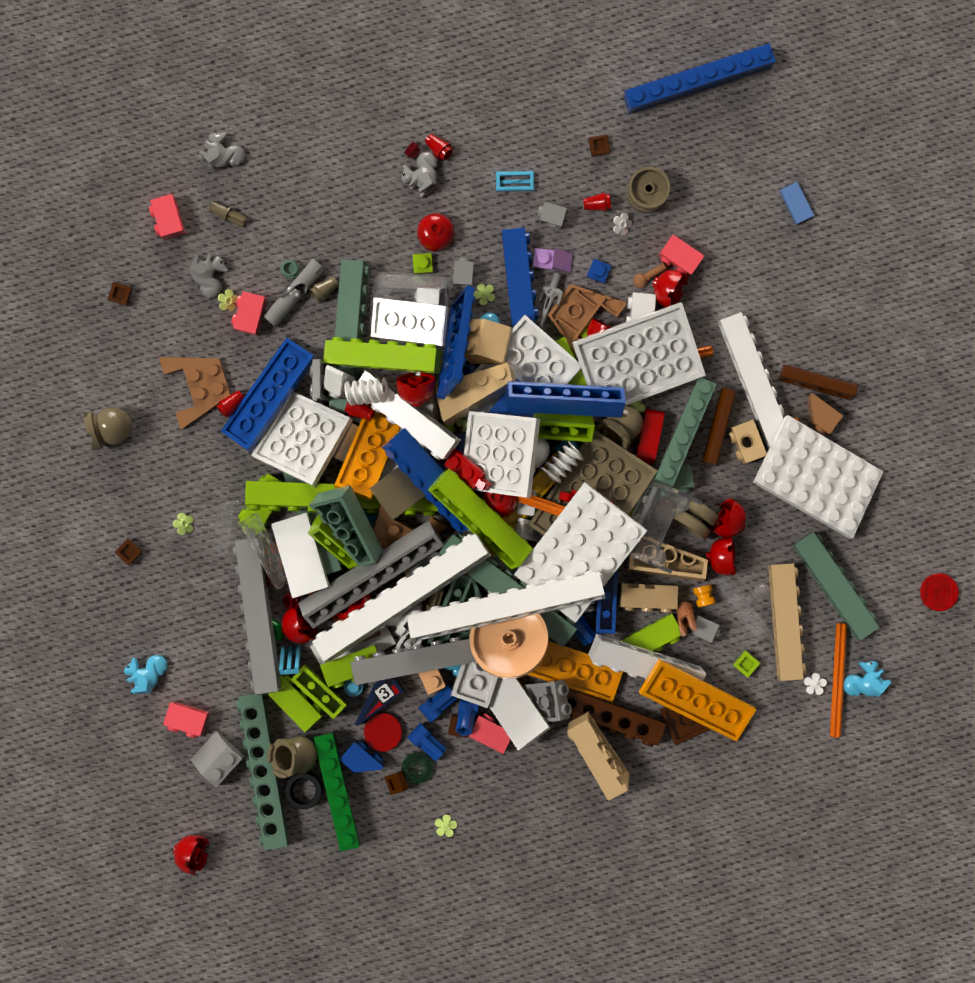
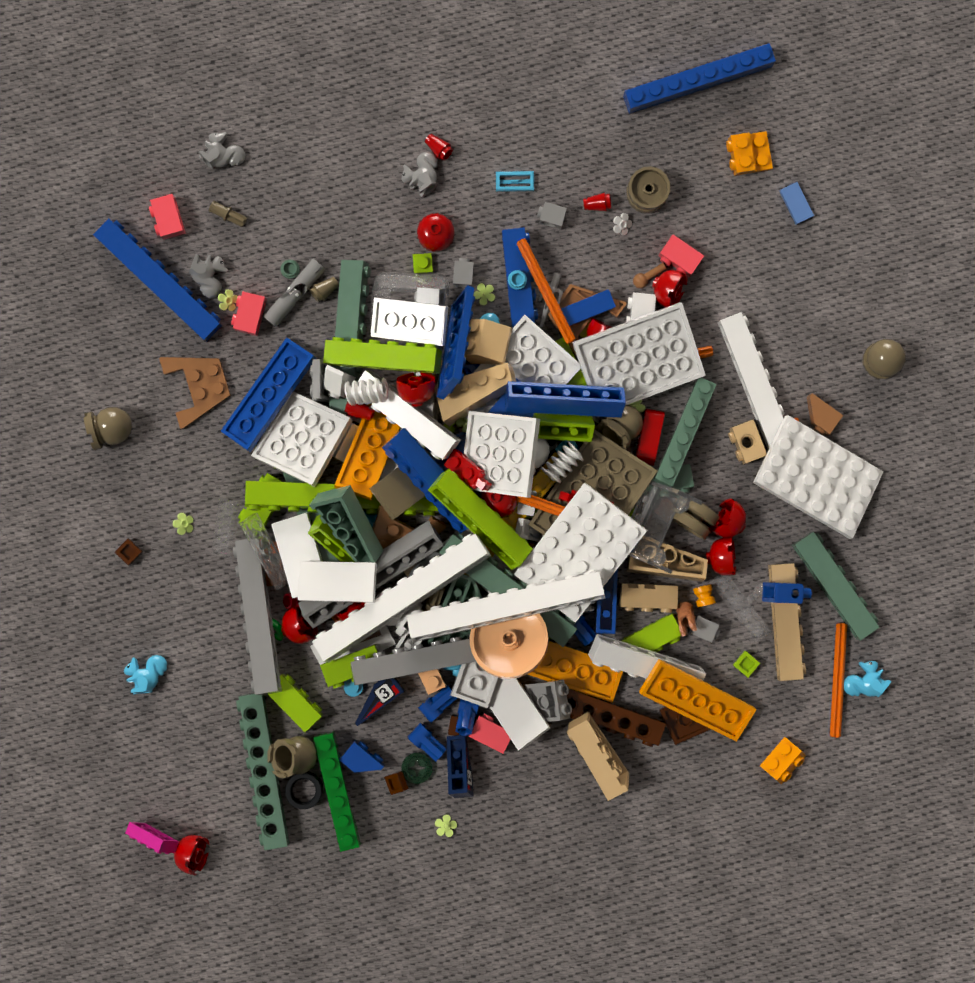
(120, 294): reddish brown plate -> none
(151, 838): none -> dark pink piece
(157, 280): none -> blue brick
(186, 719): coral brick -> none
(216, 759): light grey slope -> none
(230, 404): red cone -> none
(290, 652): medium azure tile -> none
(319, 692): lime brick -> none
(337, 581): none -> white tile
(382, 732): red tile -> none
(412, 150): dark red plate -> none
(459, 767): none -> dark blue slope
(517, 280): none -> medium azure plate
(546, 291): none -> orange axle
(552, 259): lavender slope -> none
(588, 307): none -> blue tile
(598, 271): blue plate -> none
(599, 145): reddish brown tile -> none
(718, 426): reddish brown brick -> none
(749, 153): none -> light orange plate
(783, 761): none -> light orange bracket
(785, 593): none -> blue torso
(814, 684): white plant -> none
(817, 382): reddish brown brick -> none
(884, 358): none -> dark tan tile
(939, 586): red tile -> none

